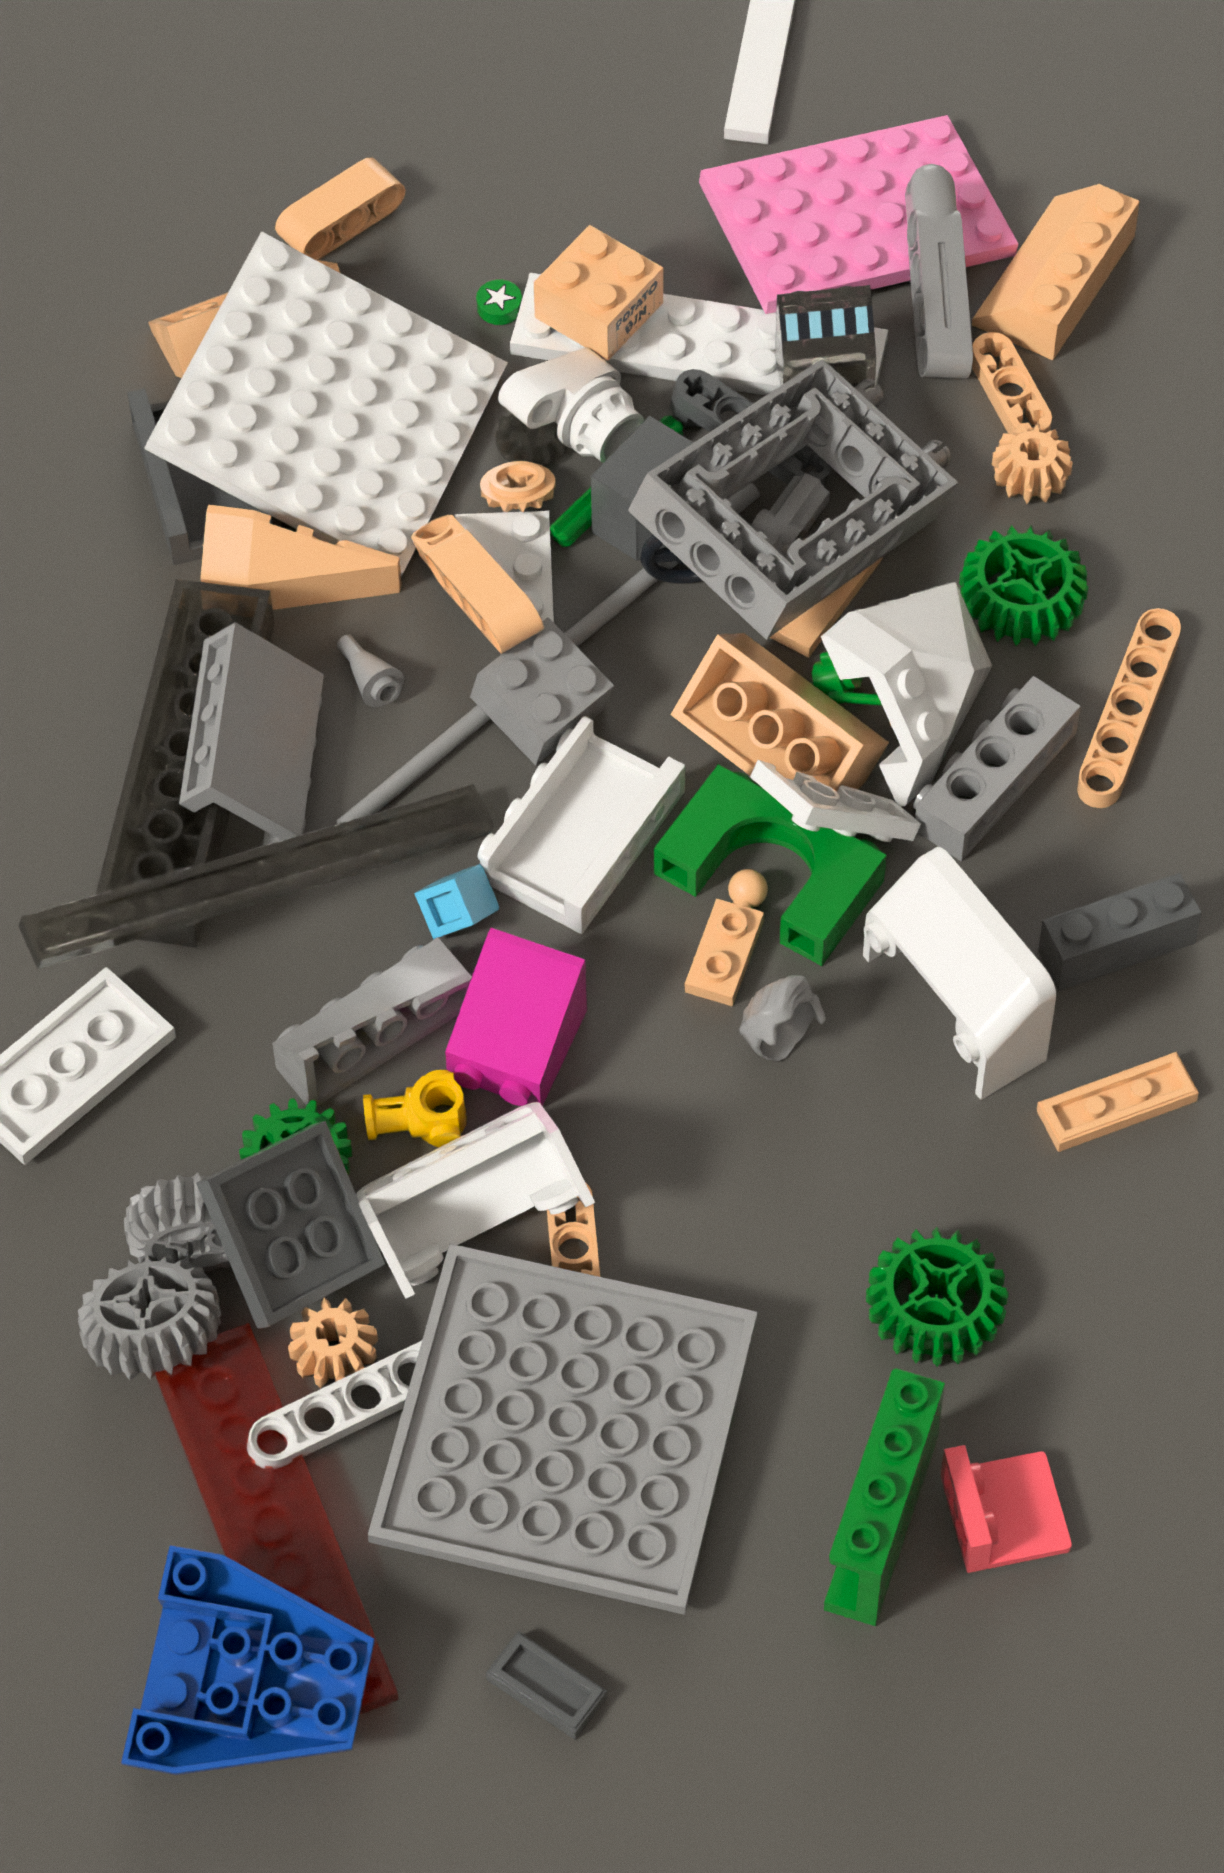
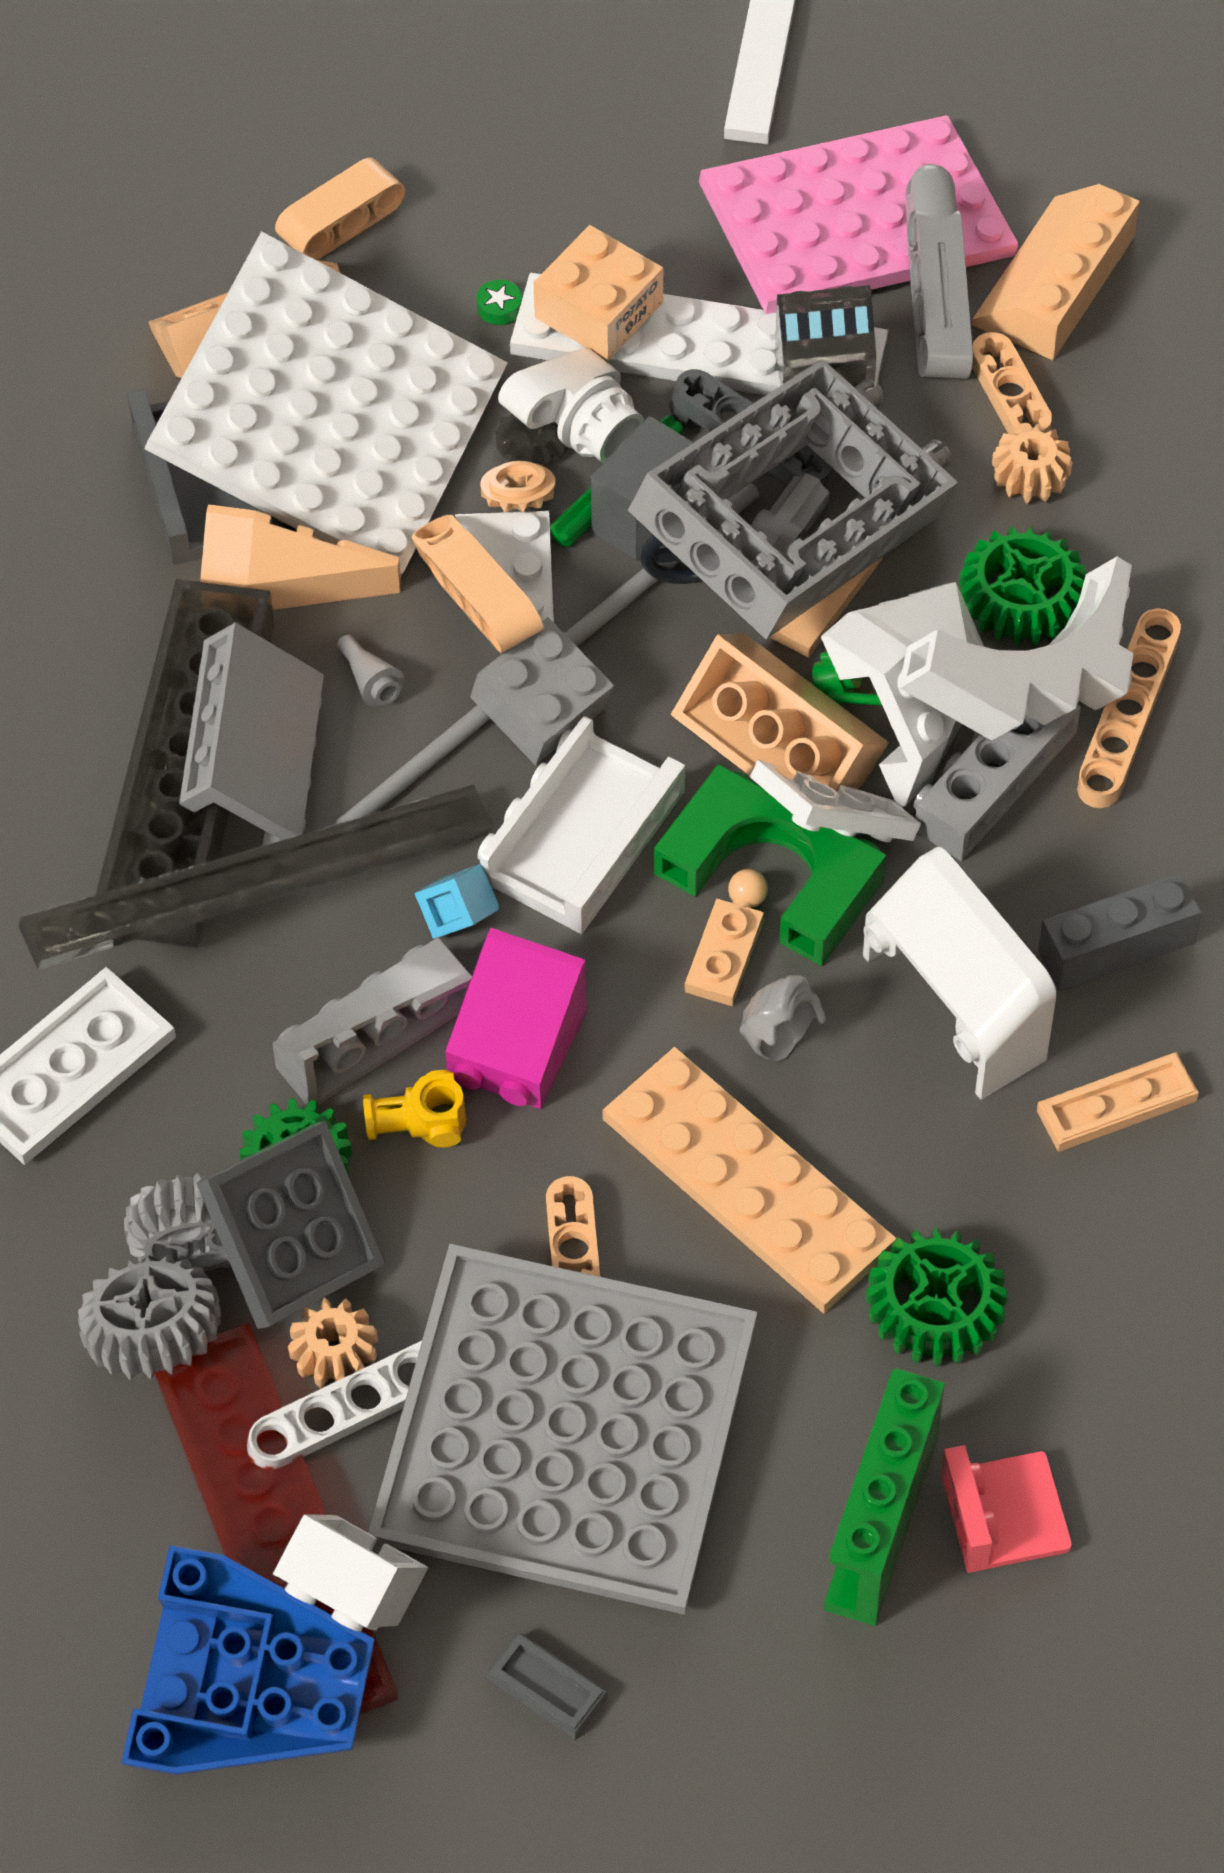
(336, 1565): none -> white piece
(470, 1189): white windscreen -> none
(749, 1179): none -> light nougat plate
(998, 688): none -> white arch

